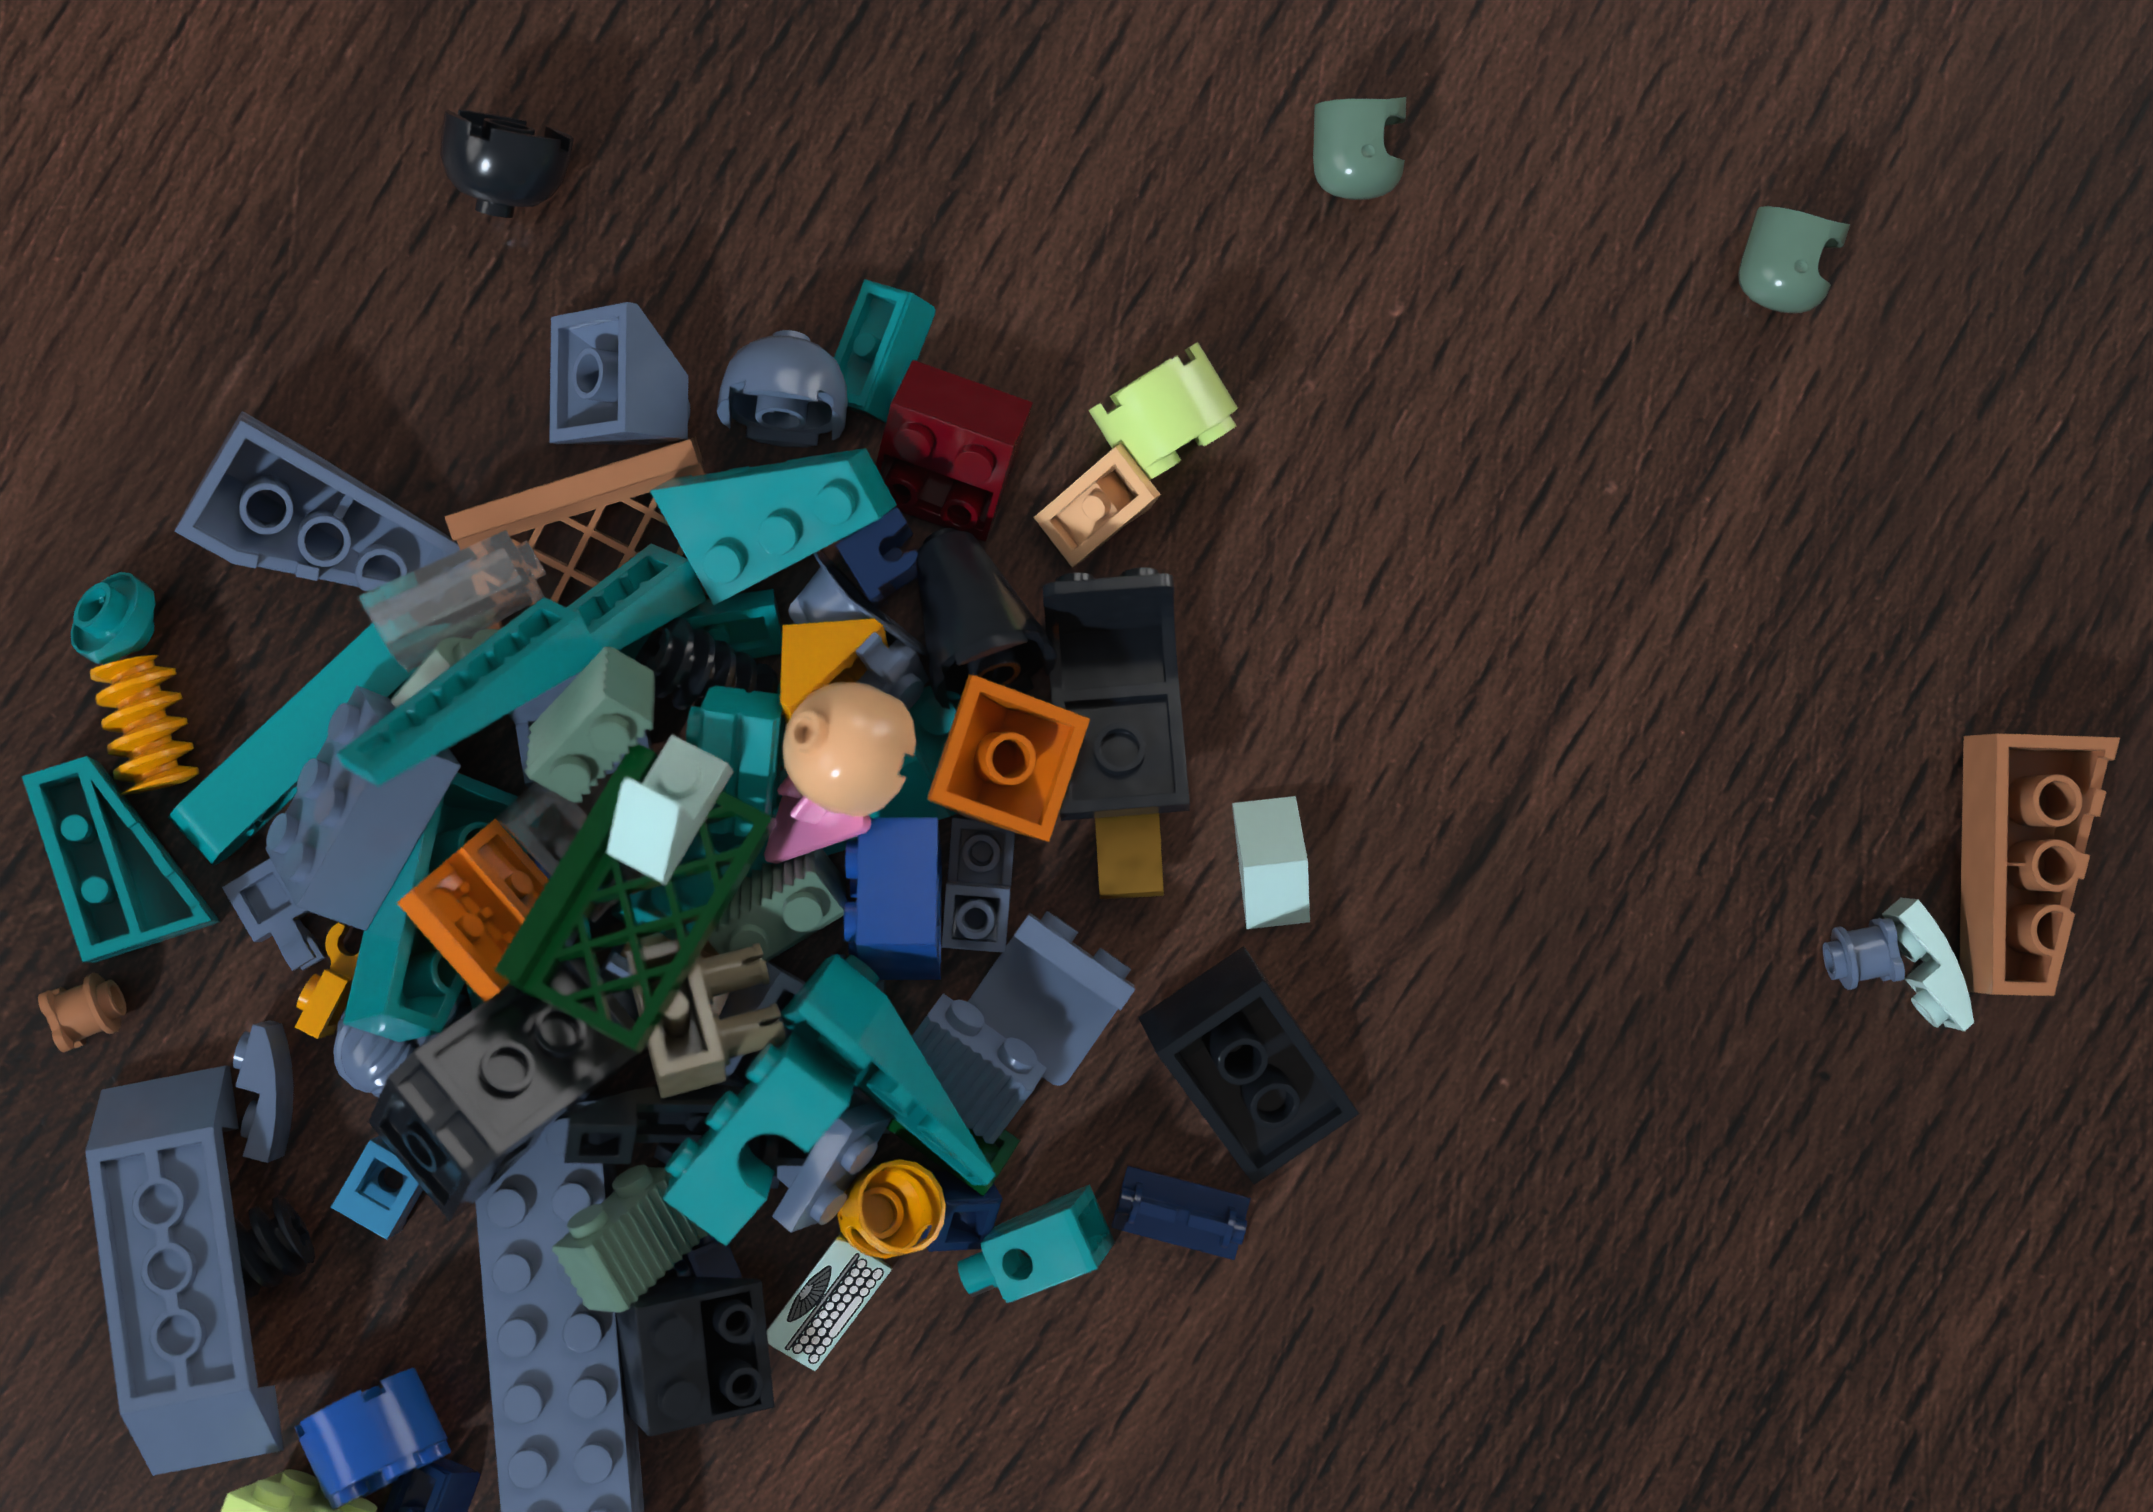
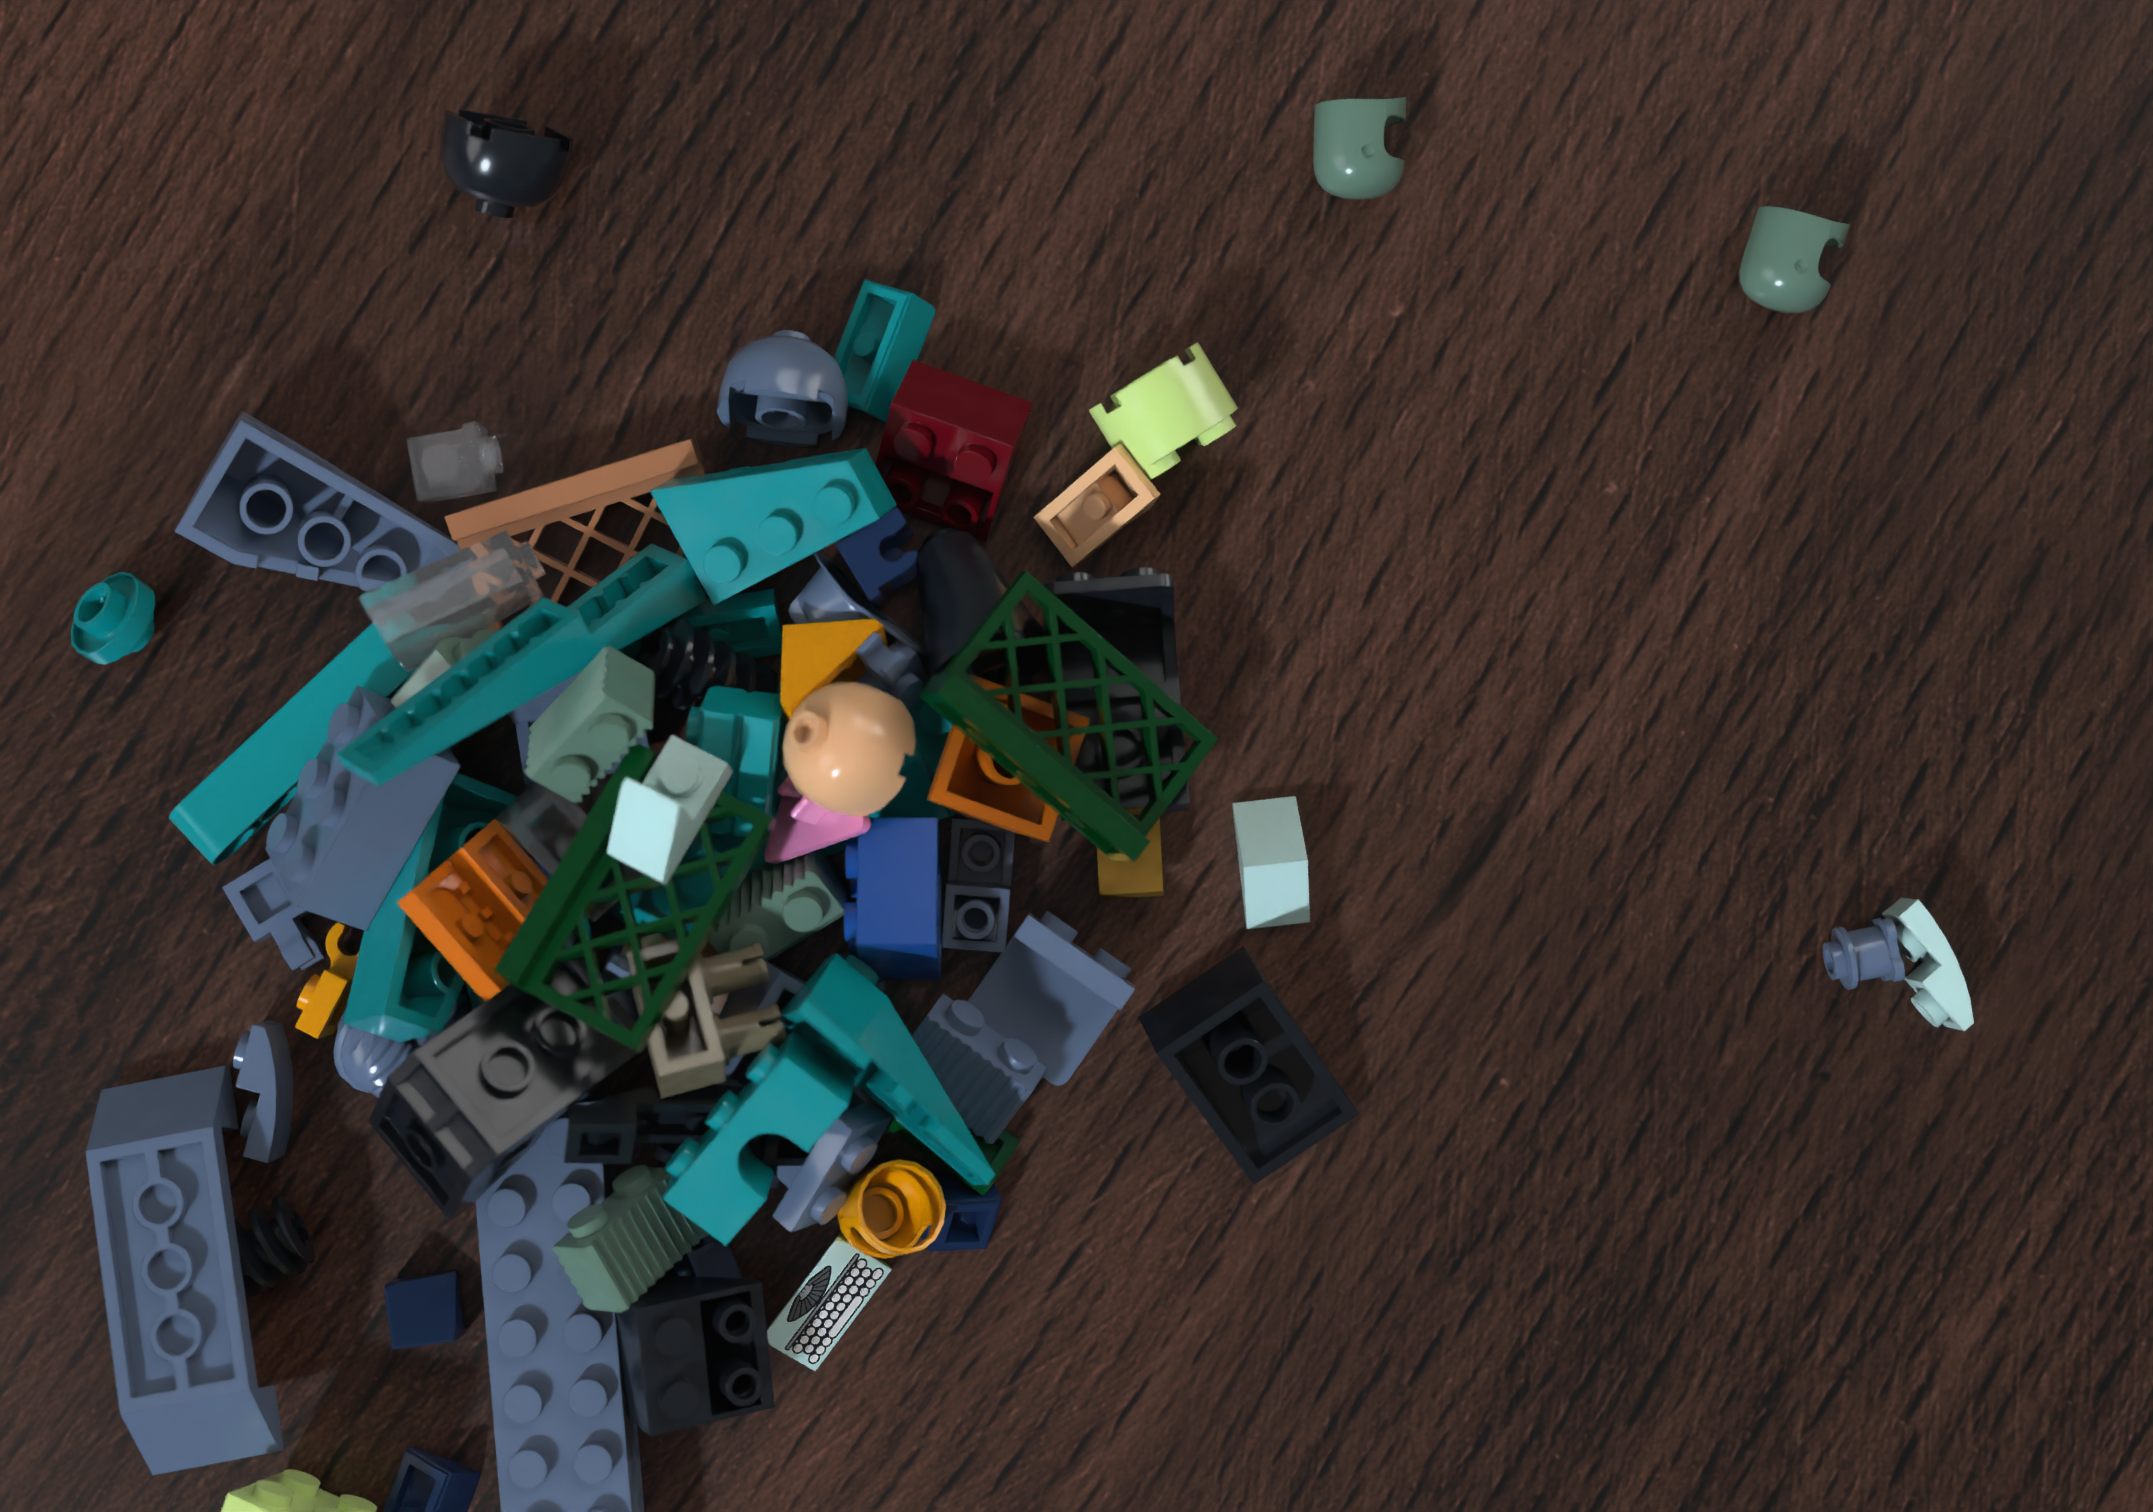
(83, 1011): nougat brick -> none
(109, 864): teal wedge -> none
(143, 723): light orange piece -> none
(369, 1199): dark azure brick -> none
(372, 1438): blue brick -> none
(424, 1309): none -> dark blue slope
(454, 463): none -> clear bracket
(614, 380): sand blue slope -> none
(1034, 761): none -> dark green fence
(1060, 1237): teal torso -> none
(1181, 1212): dark blue hinge -> none
(2023, 853): nougat wedge -> none

